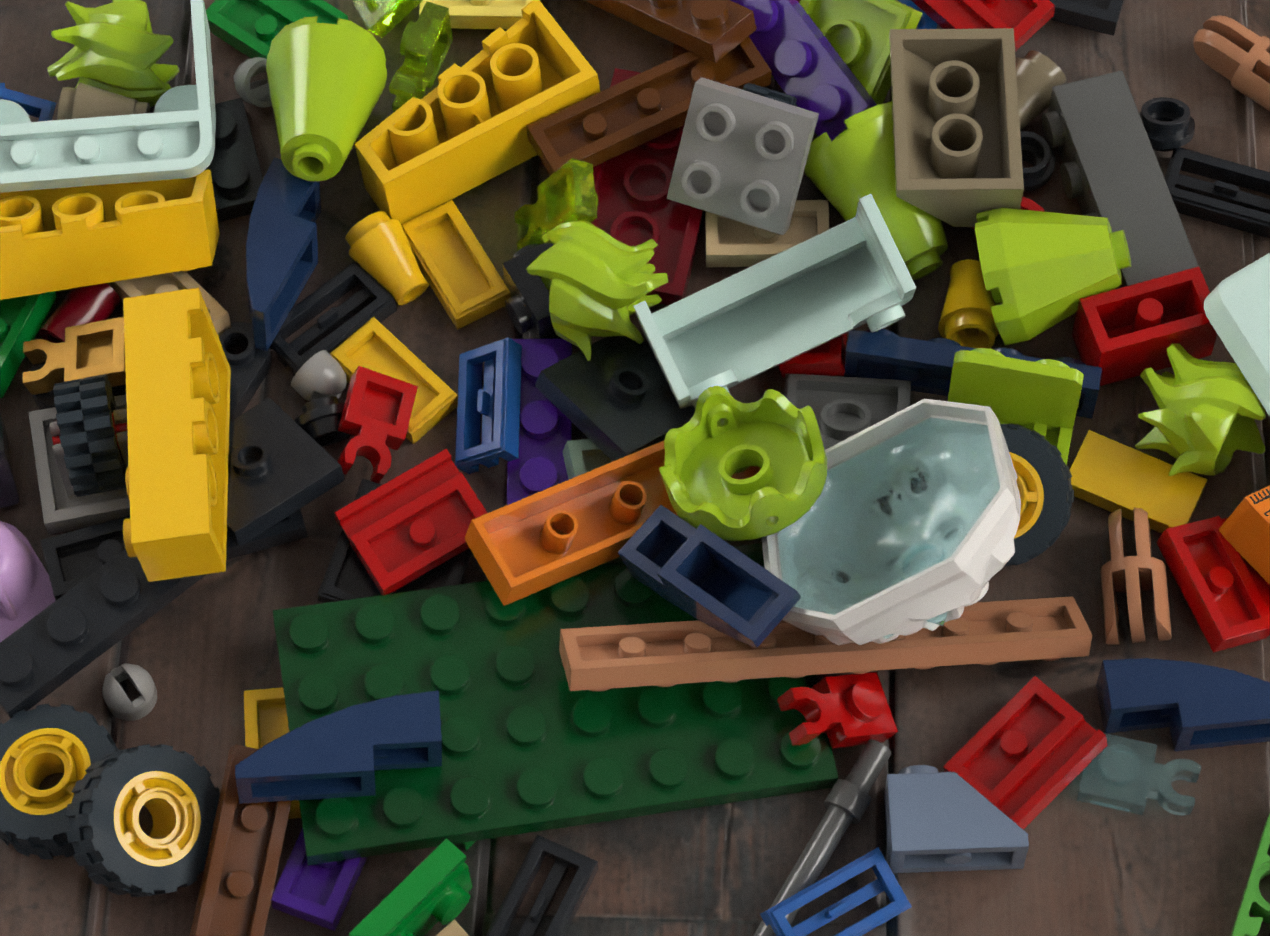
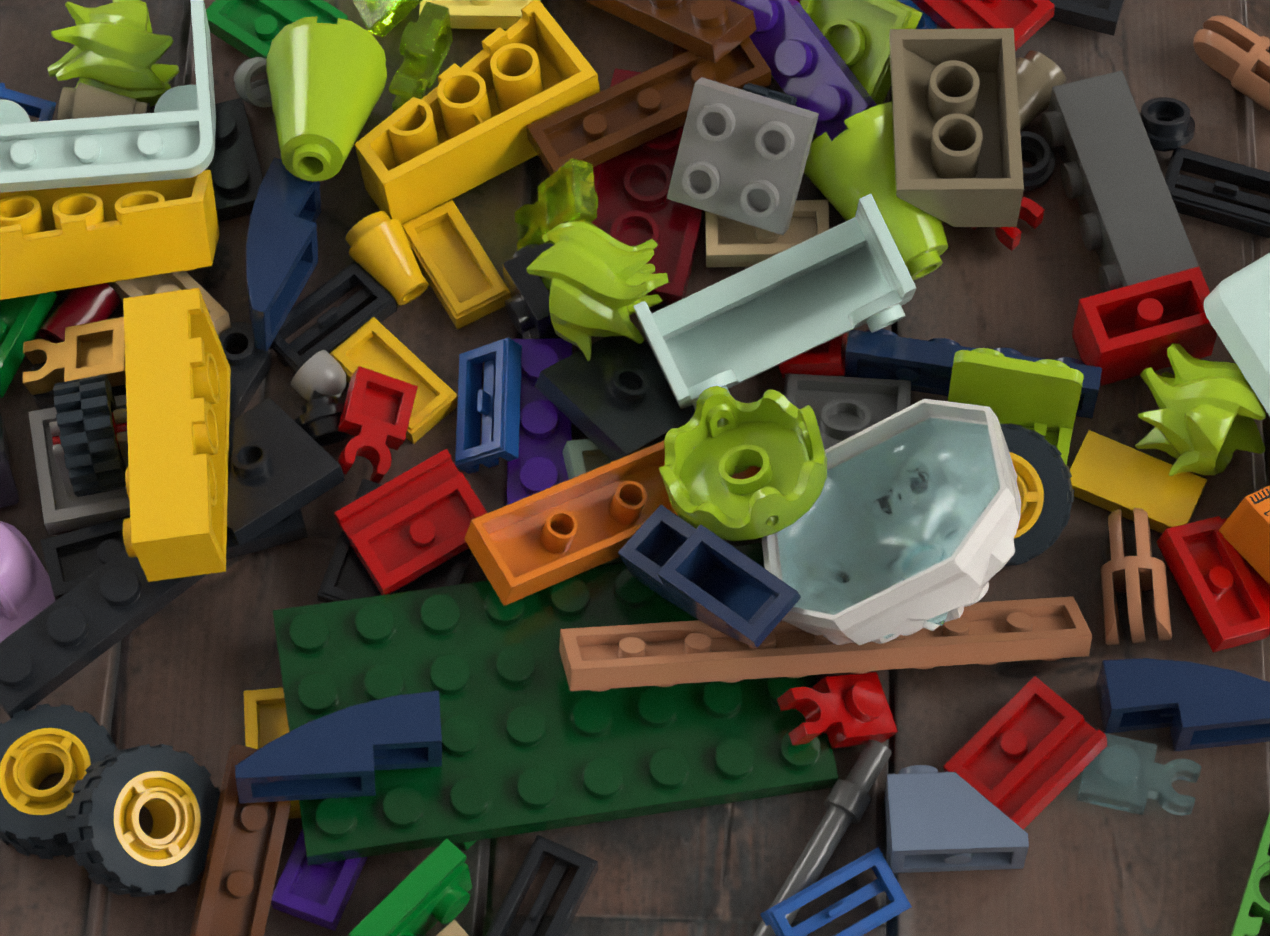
(116, 698): light grey hinge -> none
(967, 307): yellow cone -> none
(1043, 266): lime cone -> none

